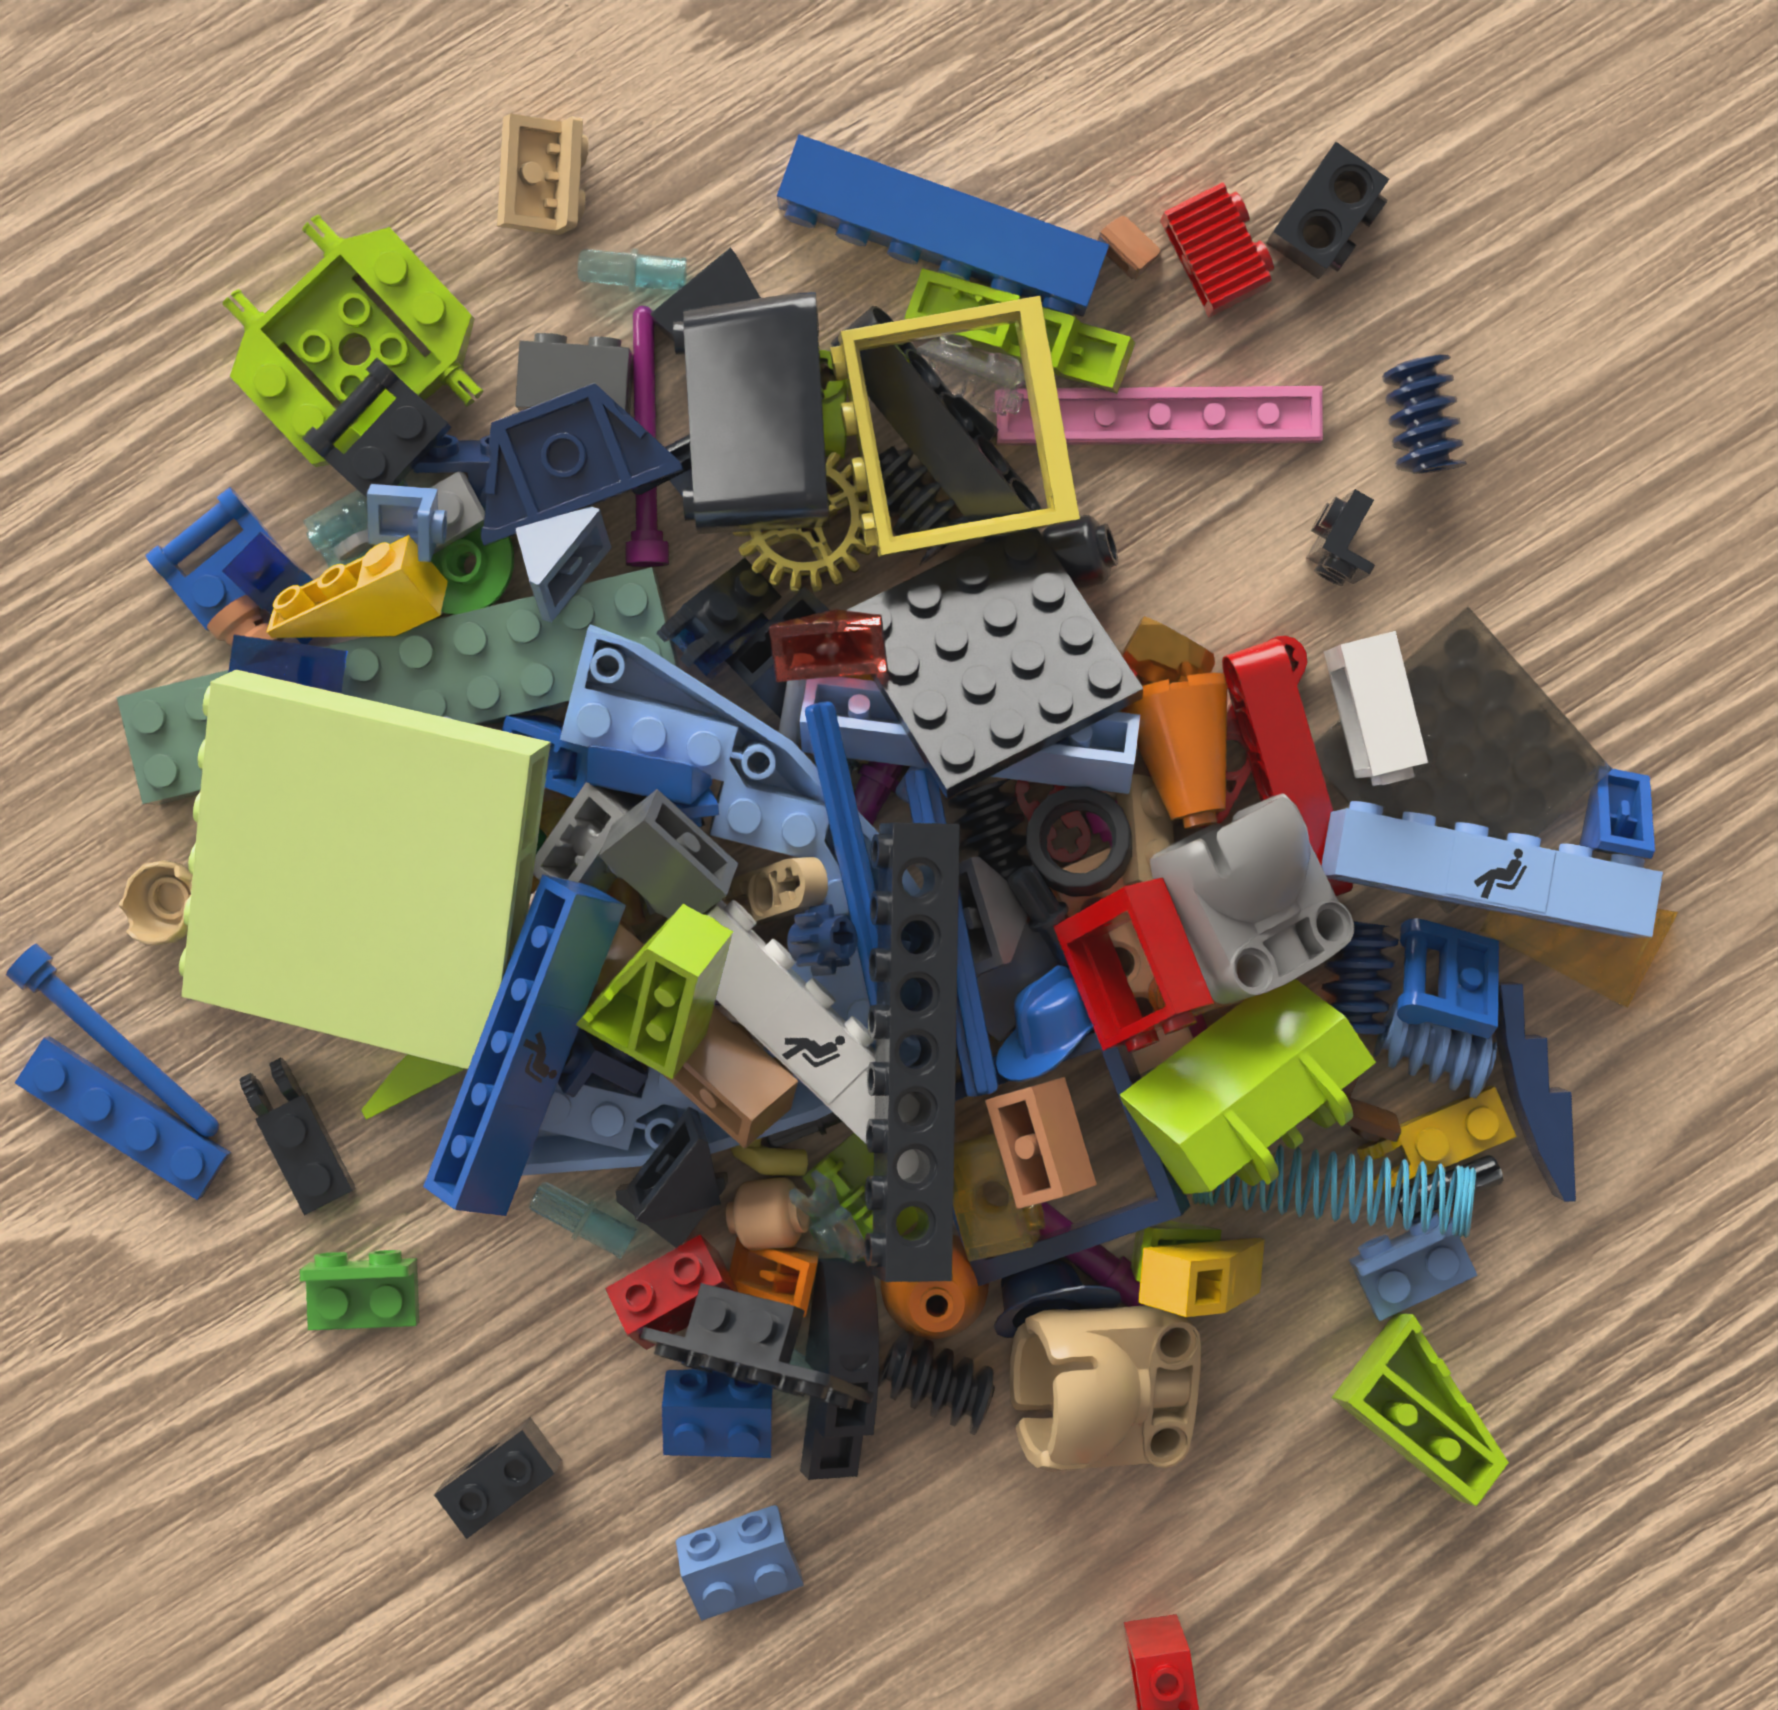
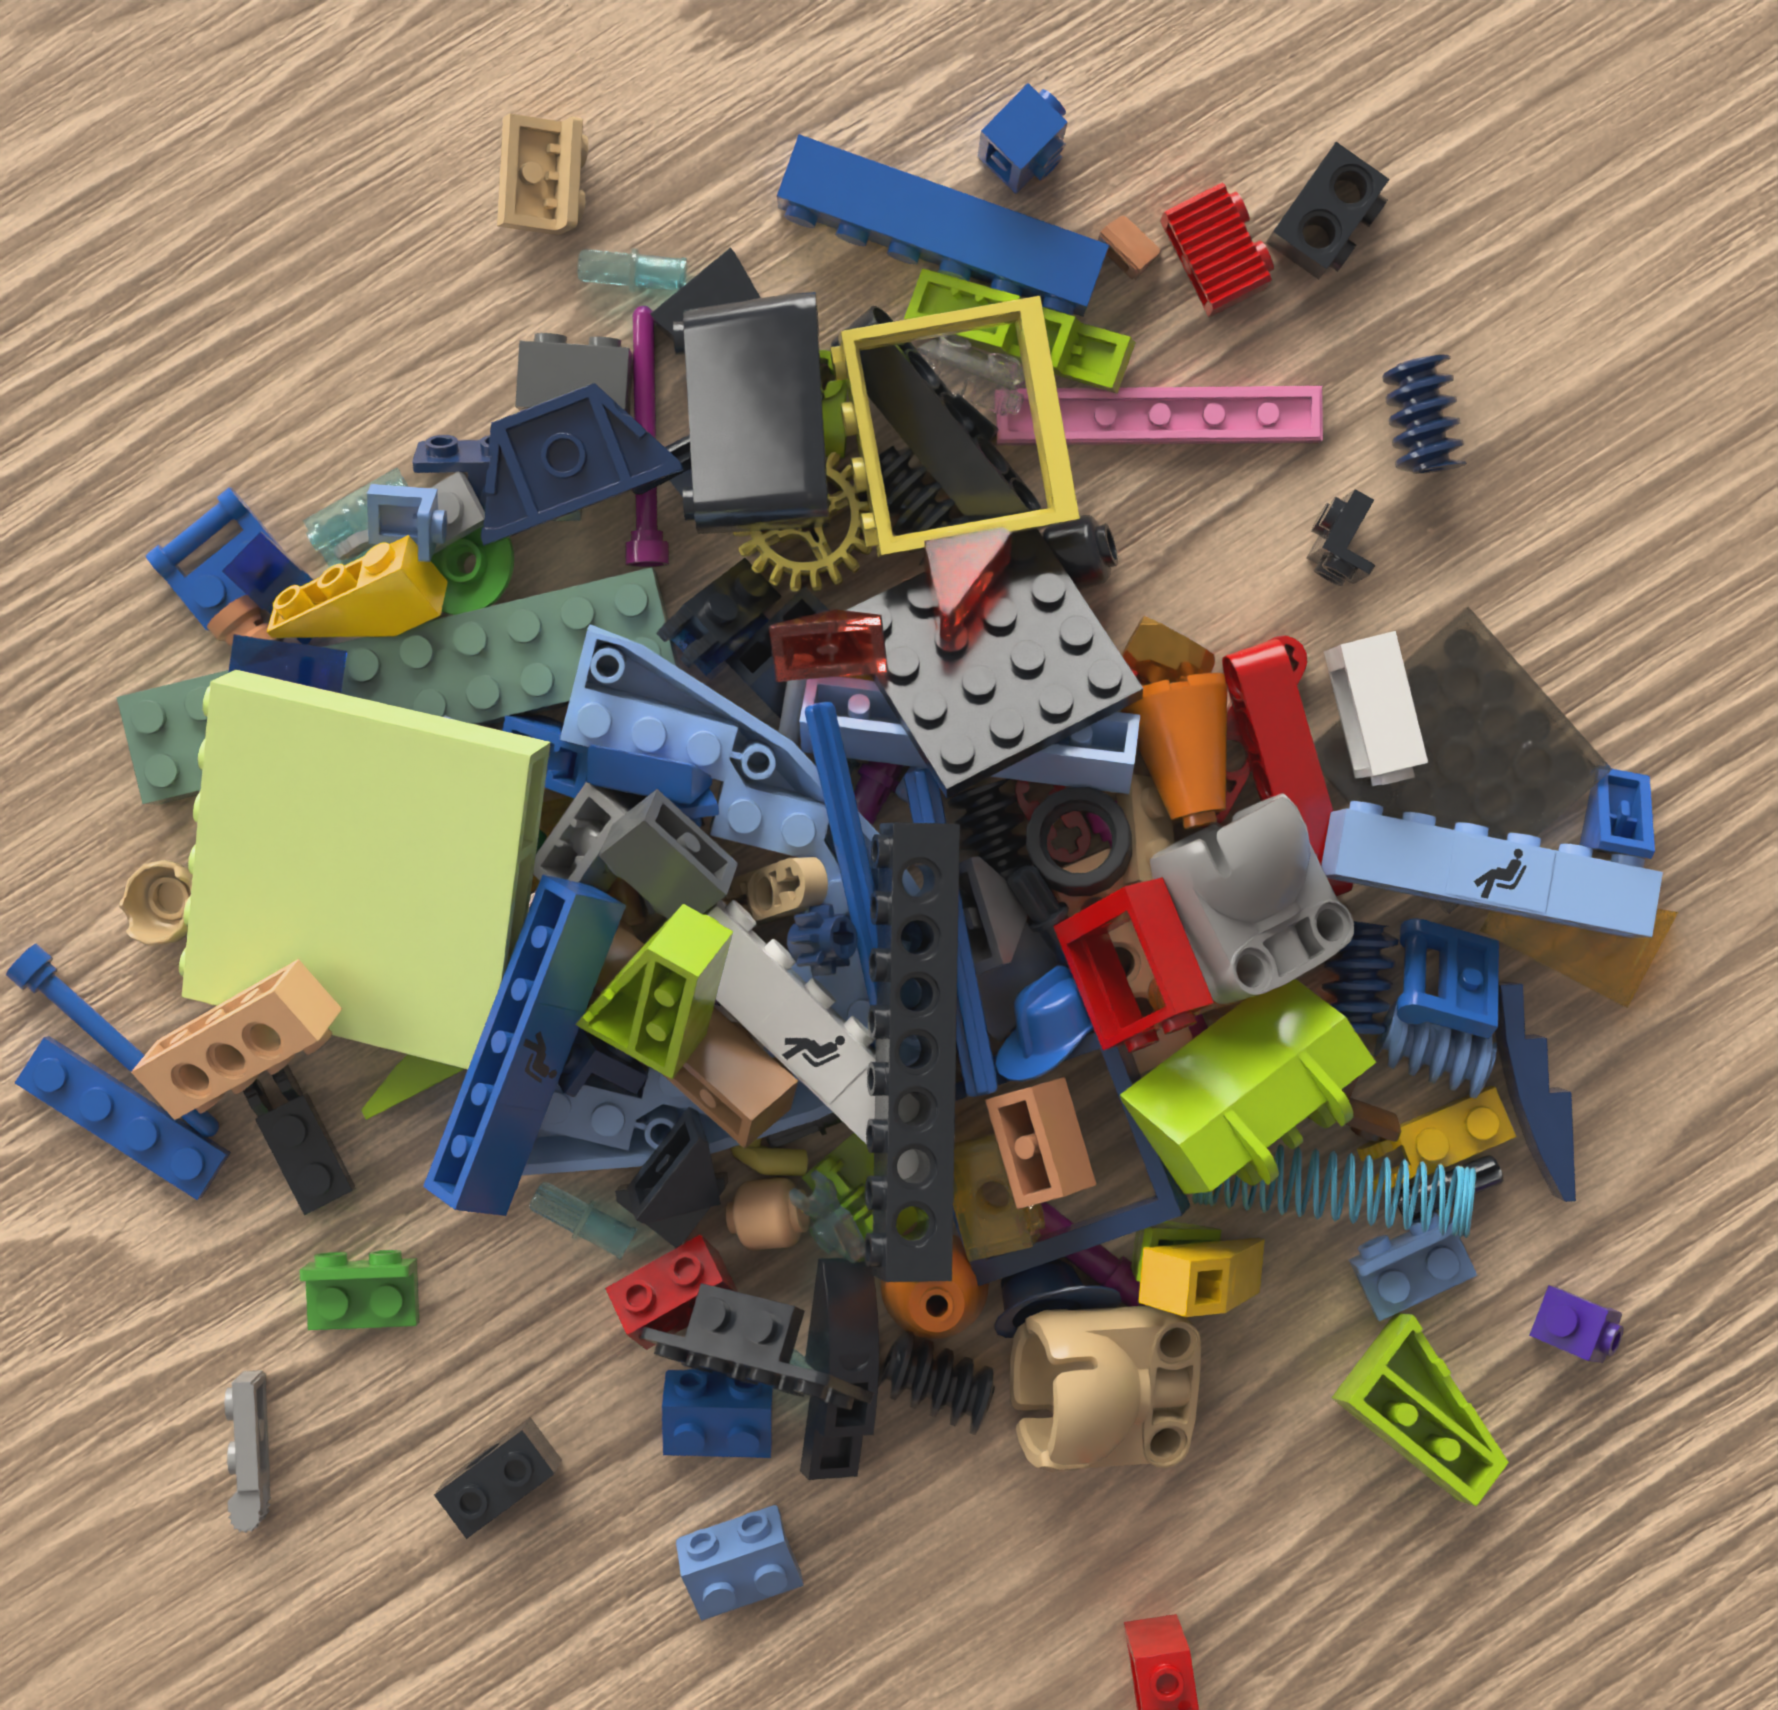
(238, 1041): none -> light nougat brick
(250, 1451): none -> light grey hinge
(331, 309): lime piece -> none
(391, 443): black plate -> none
(562, 556): sand blue slope -> none
(775, 1273): orange slope -> none
(961, 573): none -> clear red slope
(1024, 138): none -> blue brick
(1577, 1325): none -> dark purple bracket

